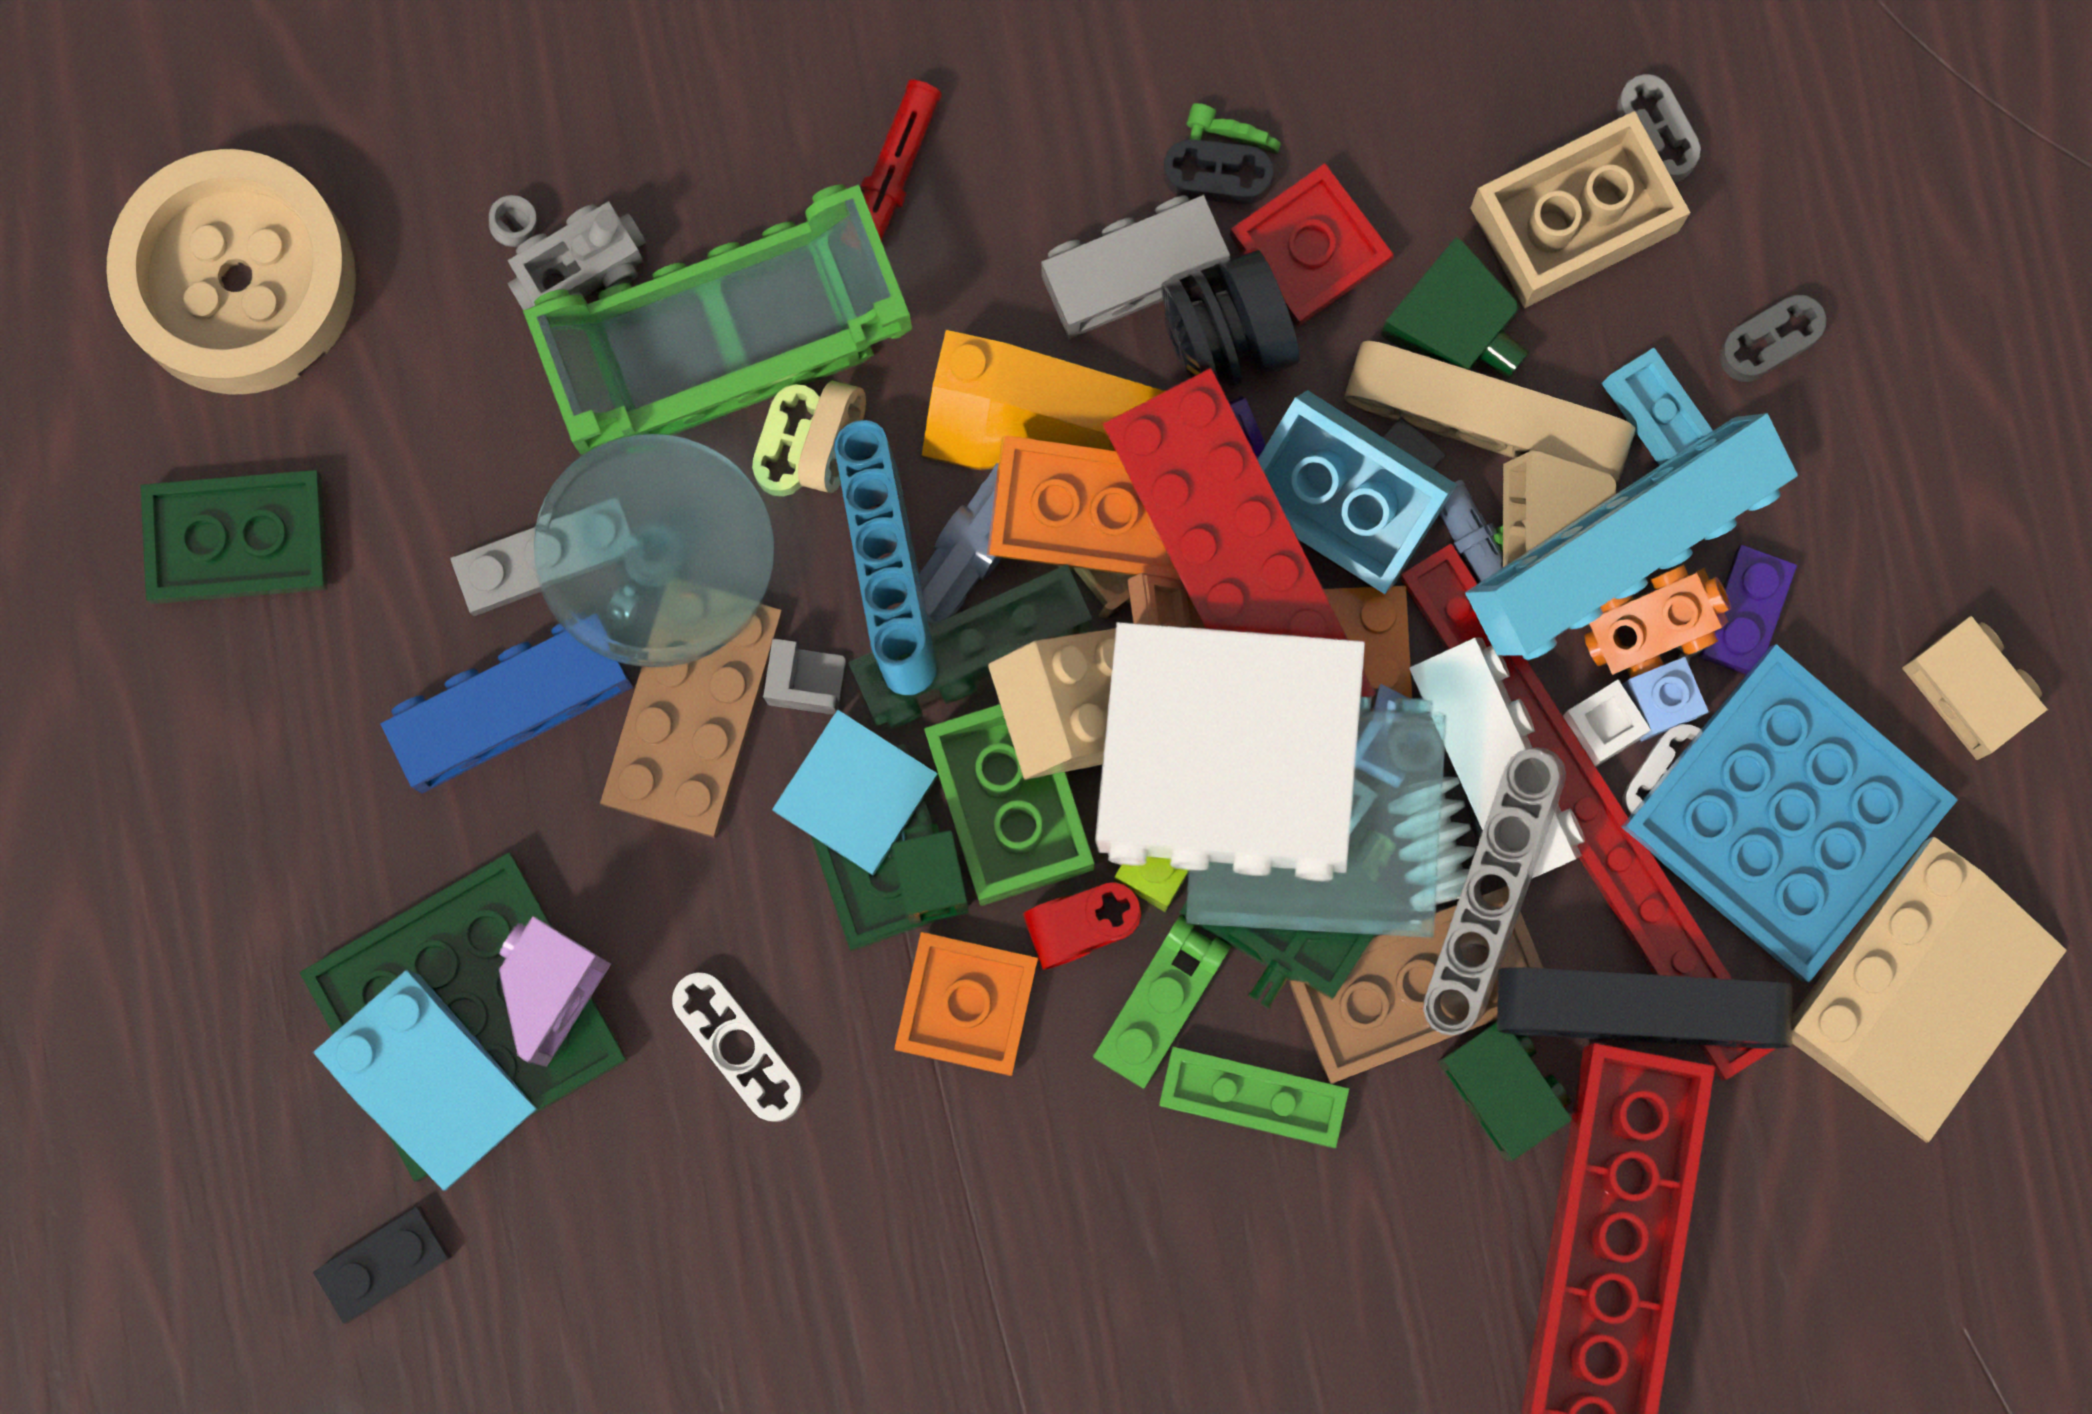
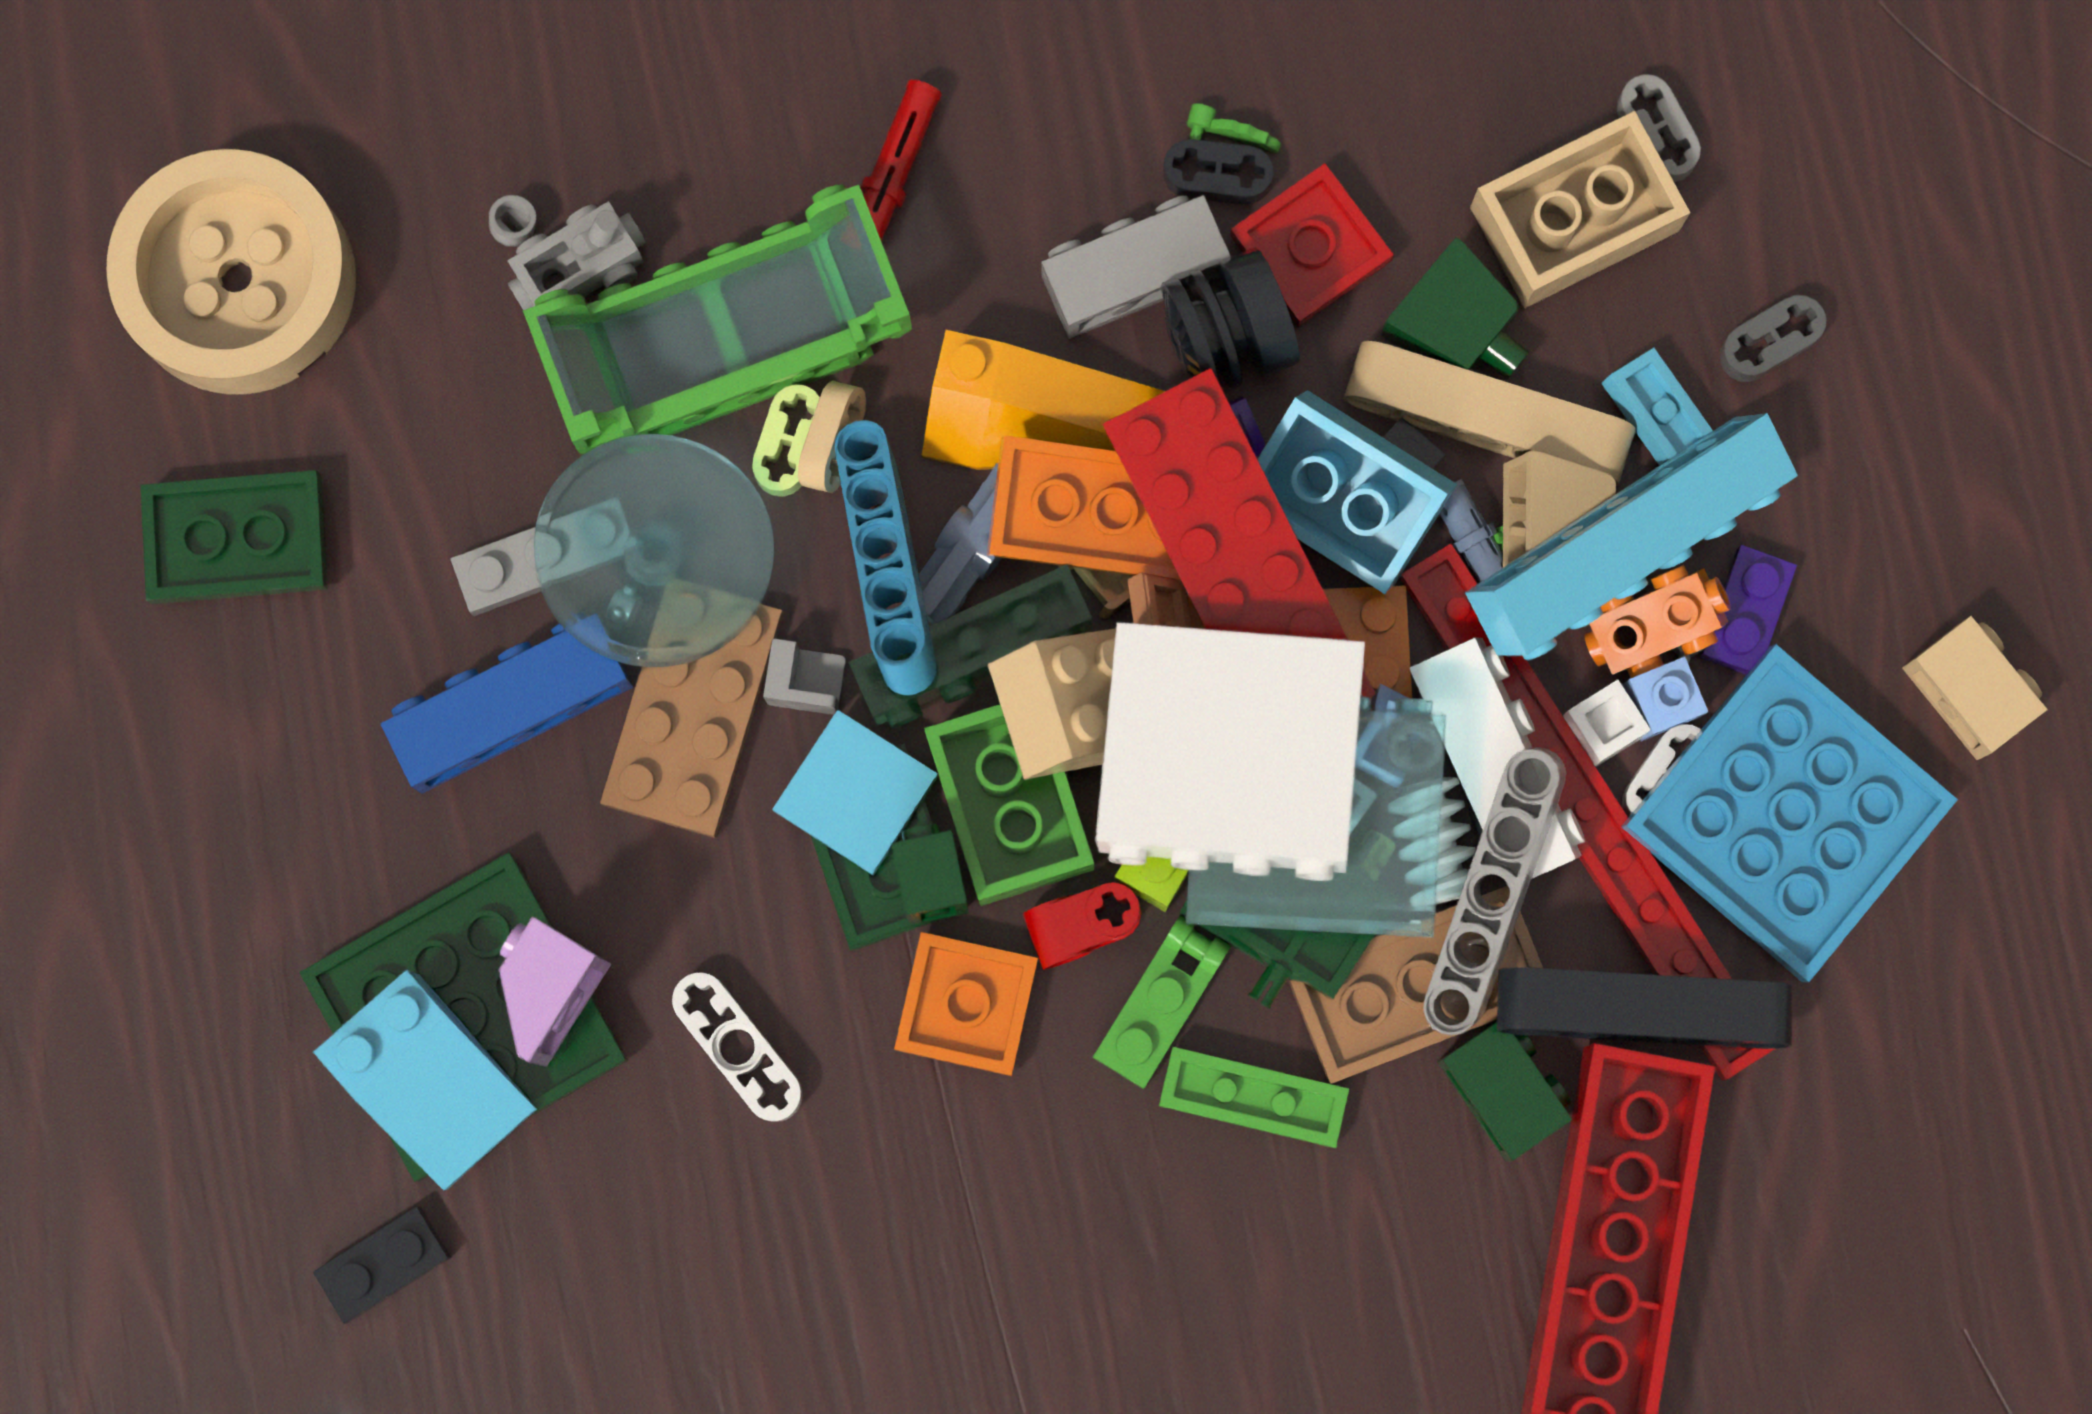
(1925, 988): tan slope -> none

